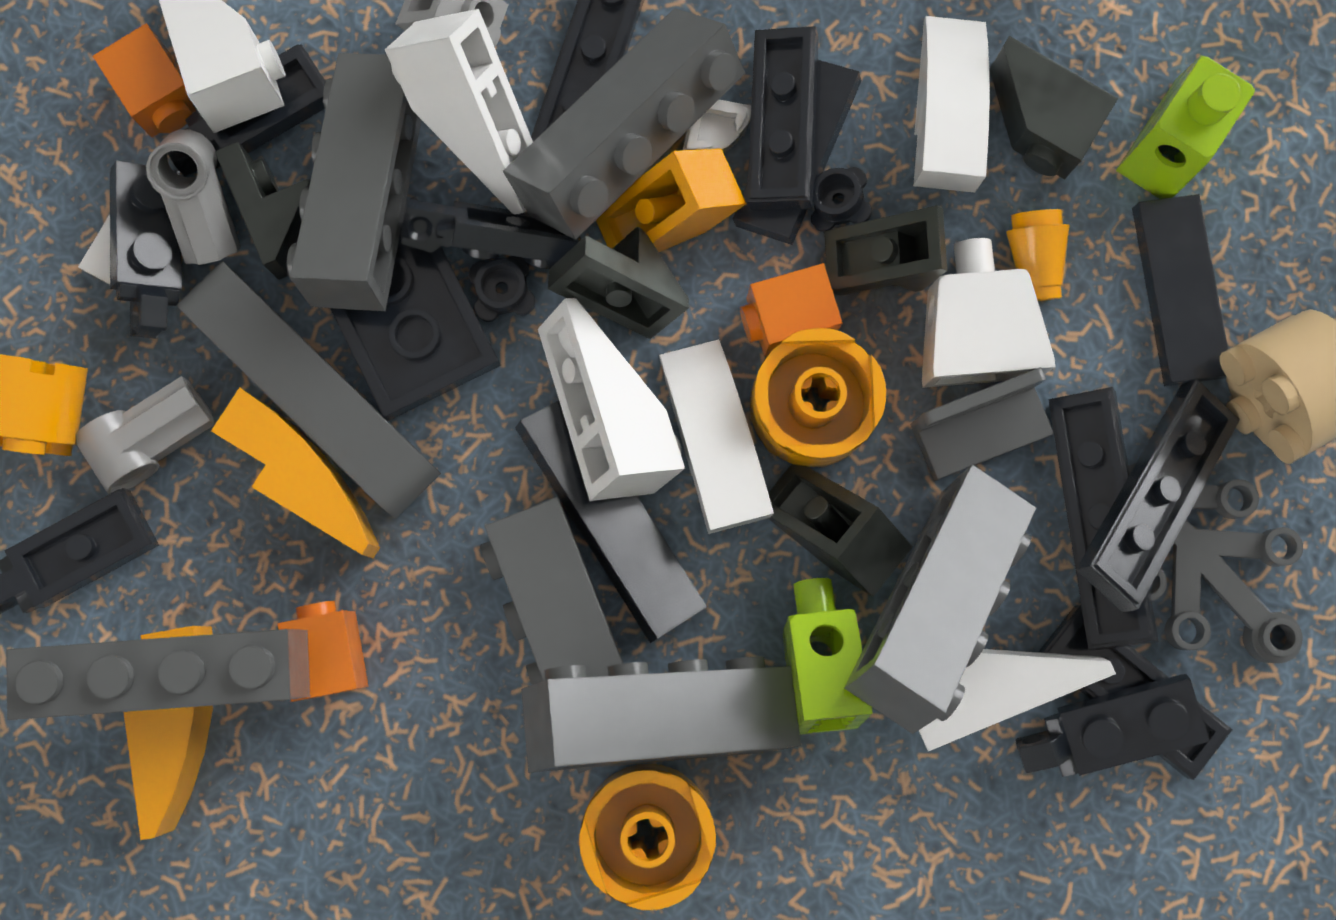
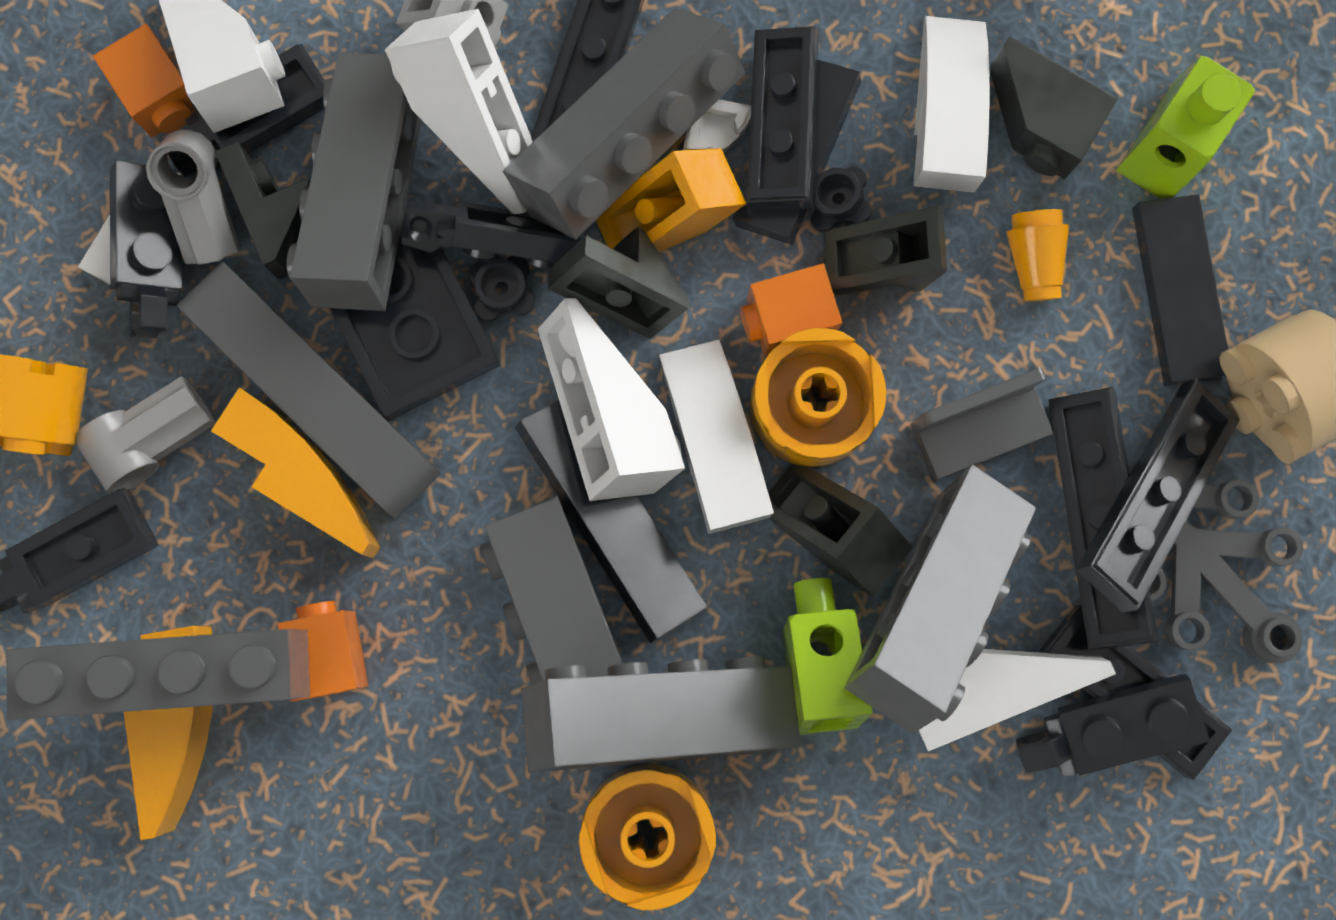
(982, 322): white torso -> none

